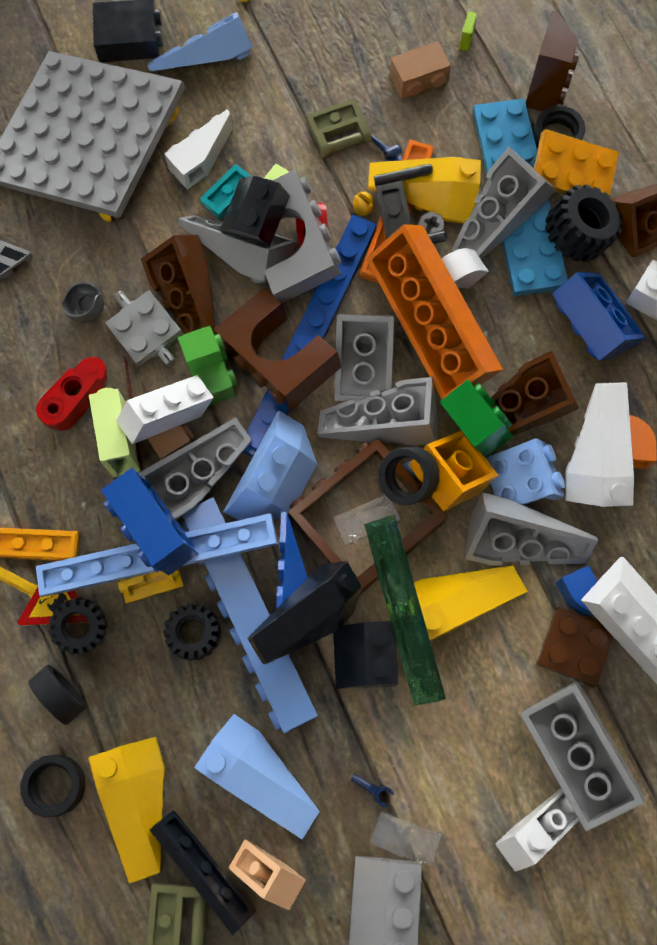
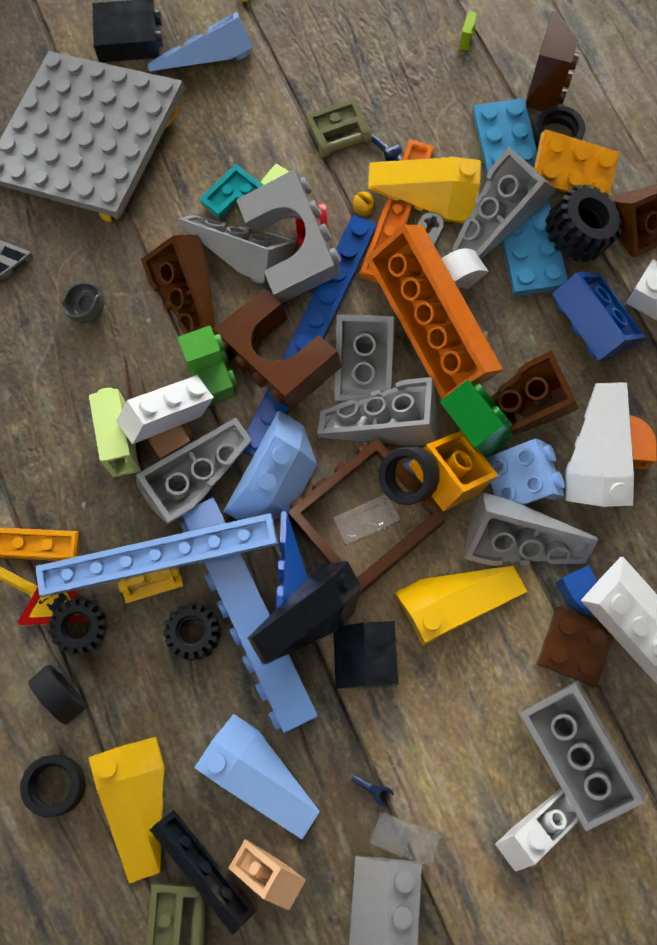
(88, 376): red piece -> none
(144, 328): light grey plate -> none
(148, 523): blue brick -> none
(197, 153): white slope -> none
(255, 210): black slope -> none
(393, 199): black plate -> none
(404, 611): clear green plate -> none
(419, 69): medium nougat brick -> none

